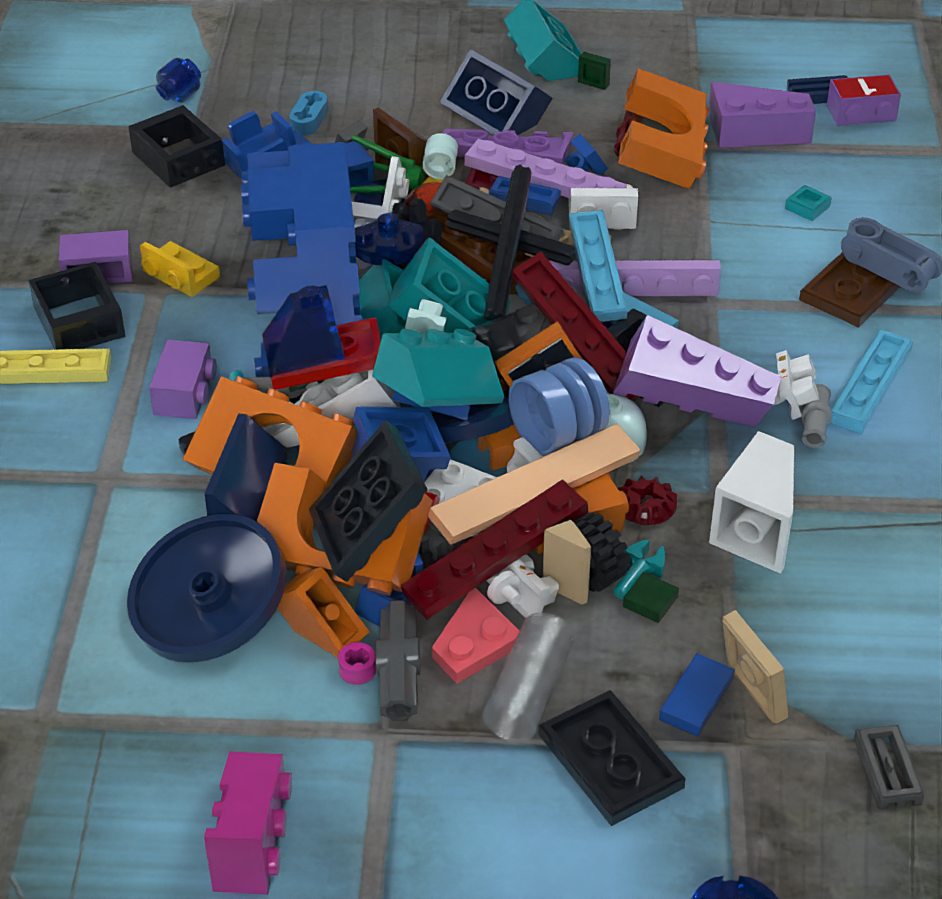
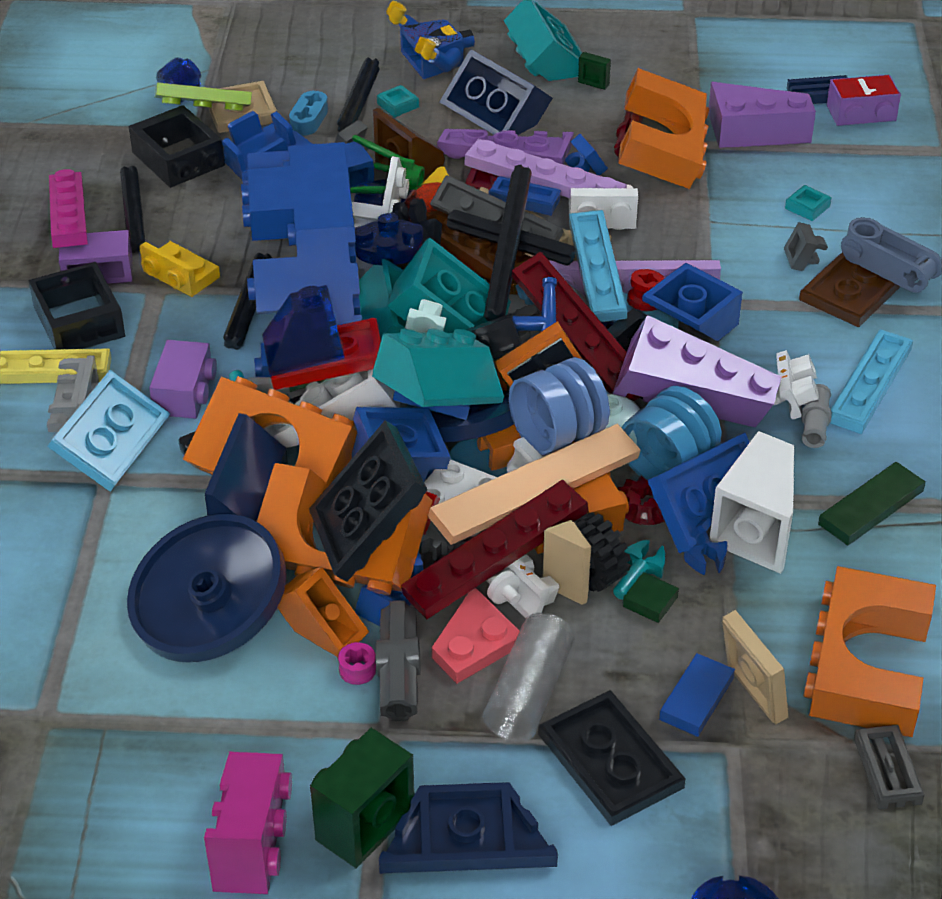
(67, 209): none -> dark pink plate
(72, 390): none -> light grey hinge
(109, 430): none -> medium azure tile
(132, 206): none -> black axle
(202, 96): none -> lime wing
(242, 313): none -> black axle
(260, 103): none -> tan tile
(358, 93): none -> black axle
(362, 796): none -> dark green brick
(397, 101): none -> teal tile
(430, 45): none -> blue torso
(440, 156): light aqua wheel -> none
(466, 830): none -> dark blue wing
(548, 317): none -> blue piece
(641, 282): none -> red wheel
(672, 430): none -> dark azure wheel
(688, 490): none -> blue wing
(697, 301): none -> blue slope
(704, 546): none -> blue bar
(802, 246): none -> dark grey tile
(845, 686): none -> orange arch
(871, 503): none -> dark green tile

